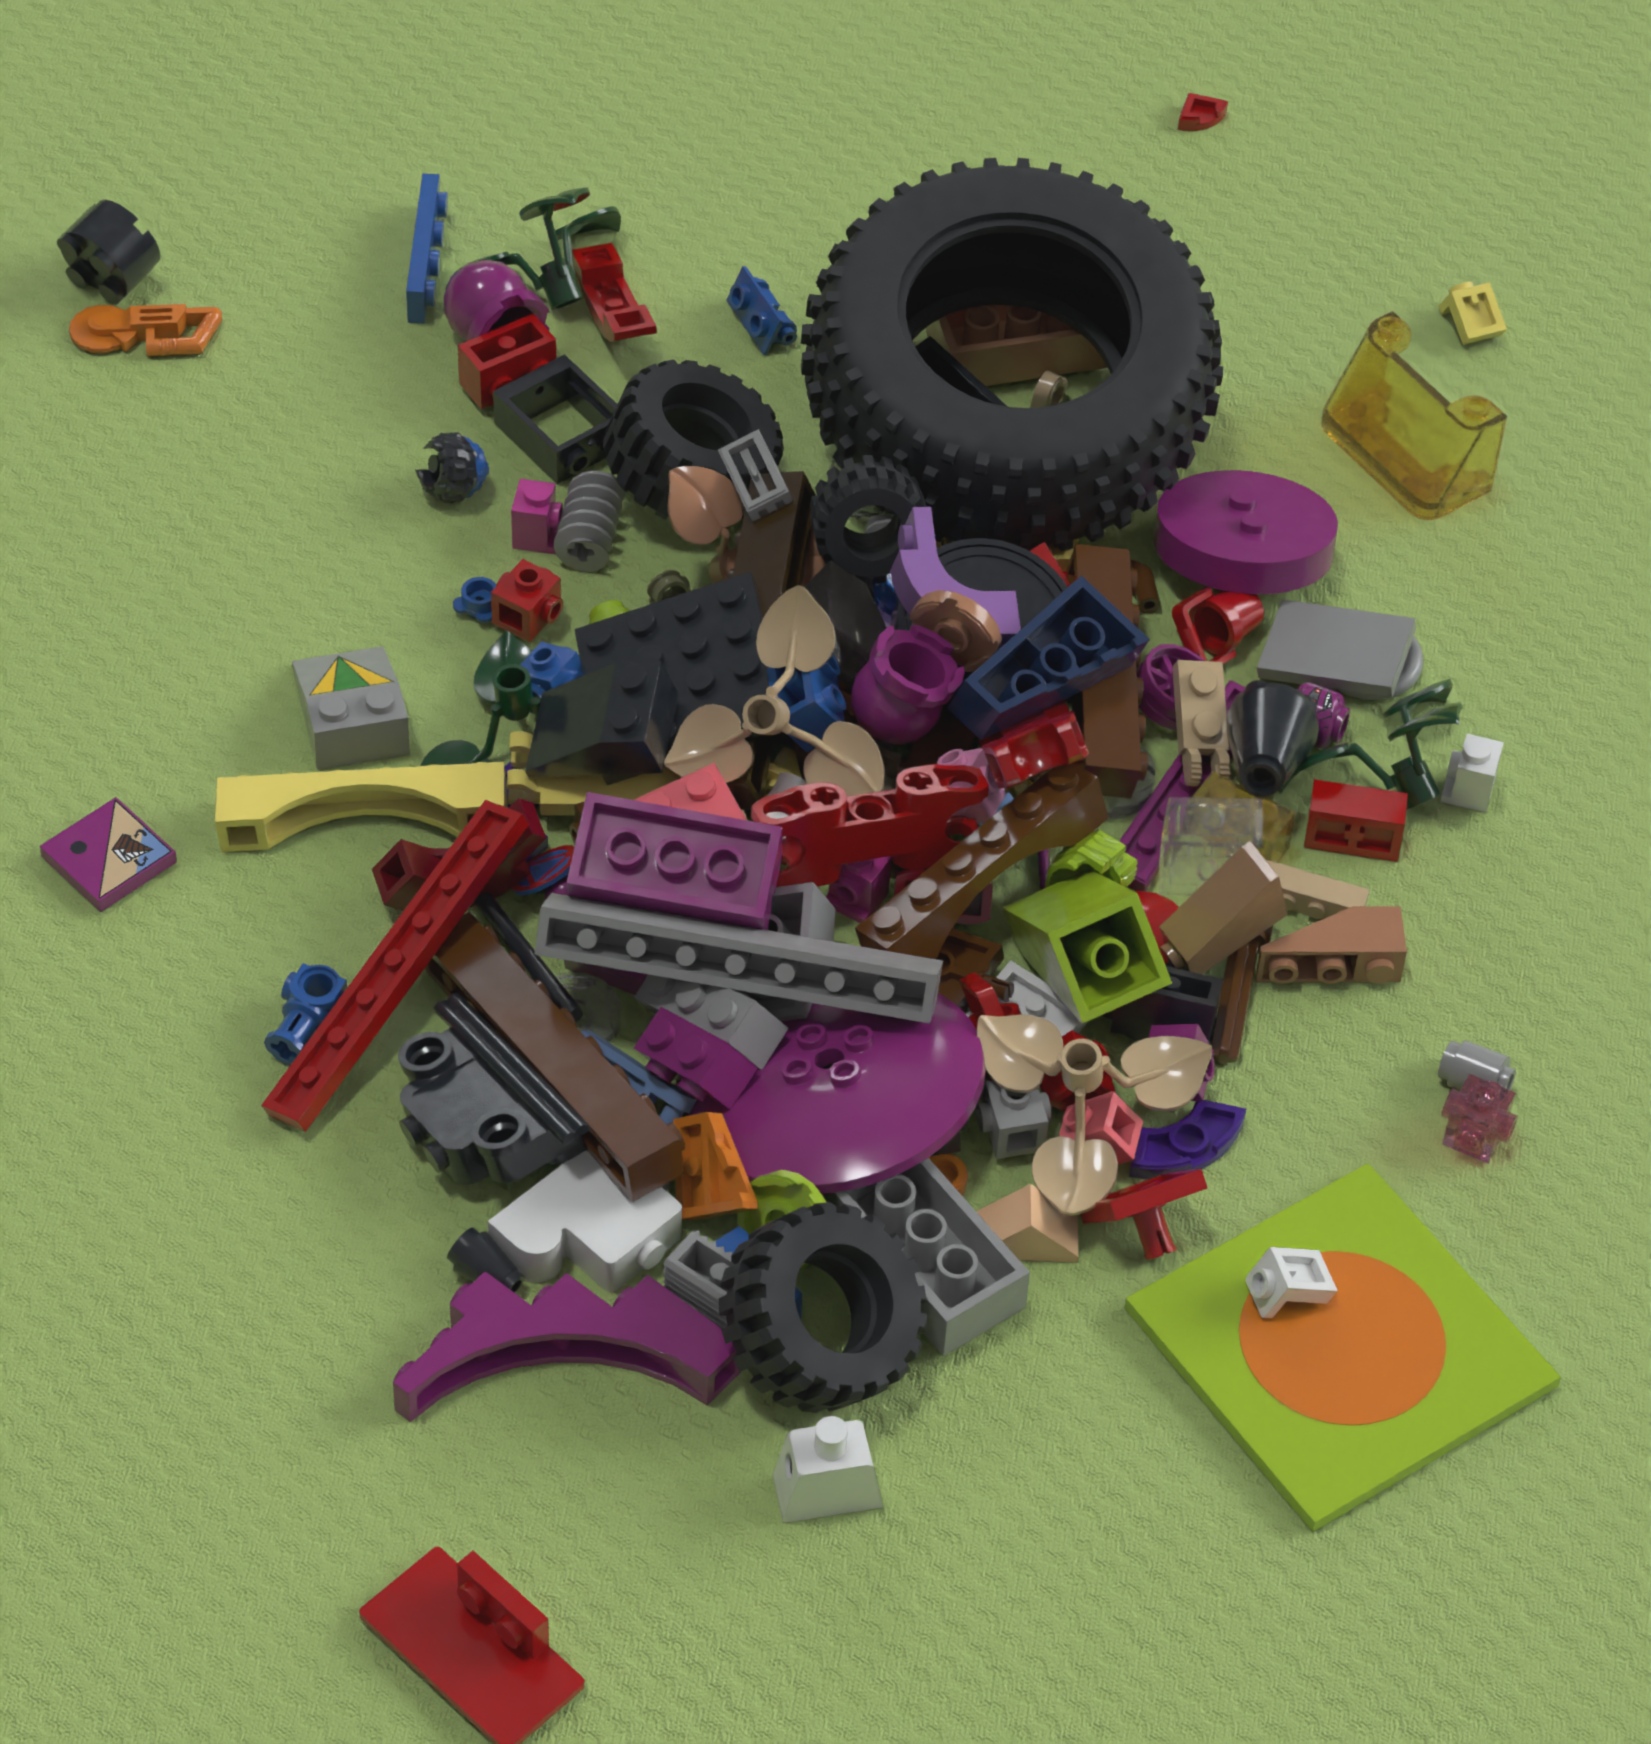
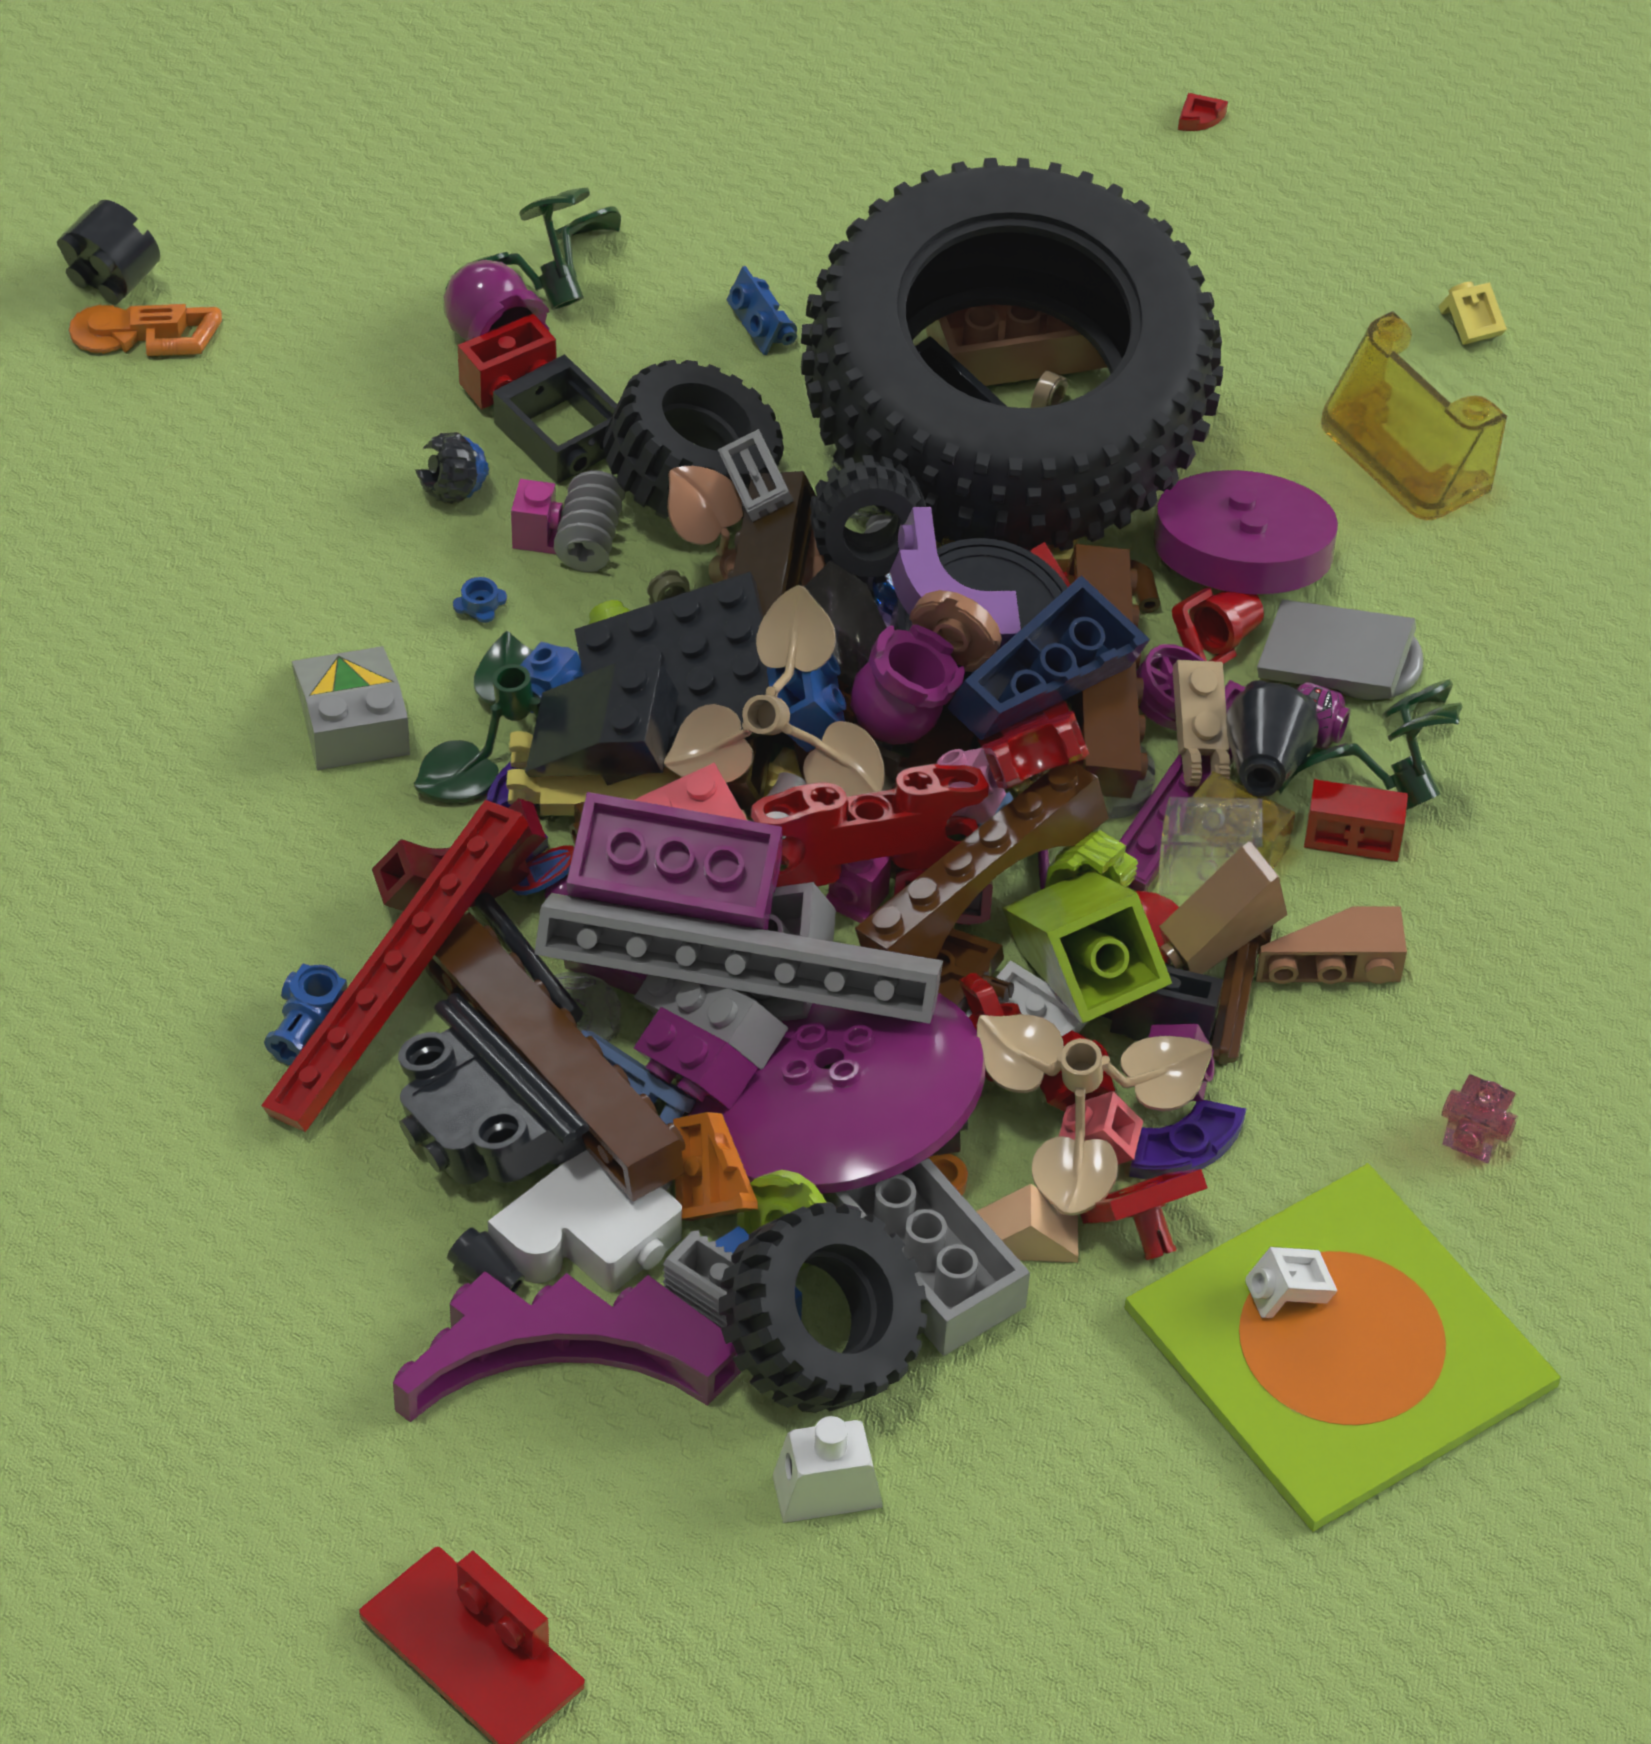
(108, 854): tile -> none
(269, 808): light yellow arch -> none
(424, 257): blue plate -> none
(526, 600): red brick -> none
(608, 294): red slope -> none
(1013, 1119): light grey brick -> none
(1317, 894): tan piece -> none
(1469, 1058): light grey brick -> none
(1472, 773): white brick -> none

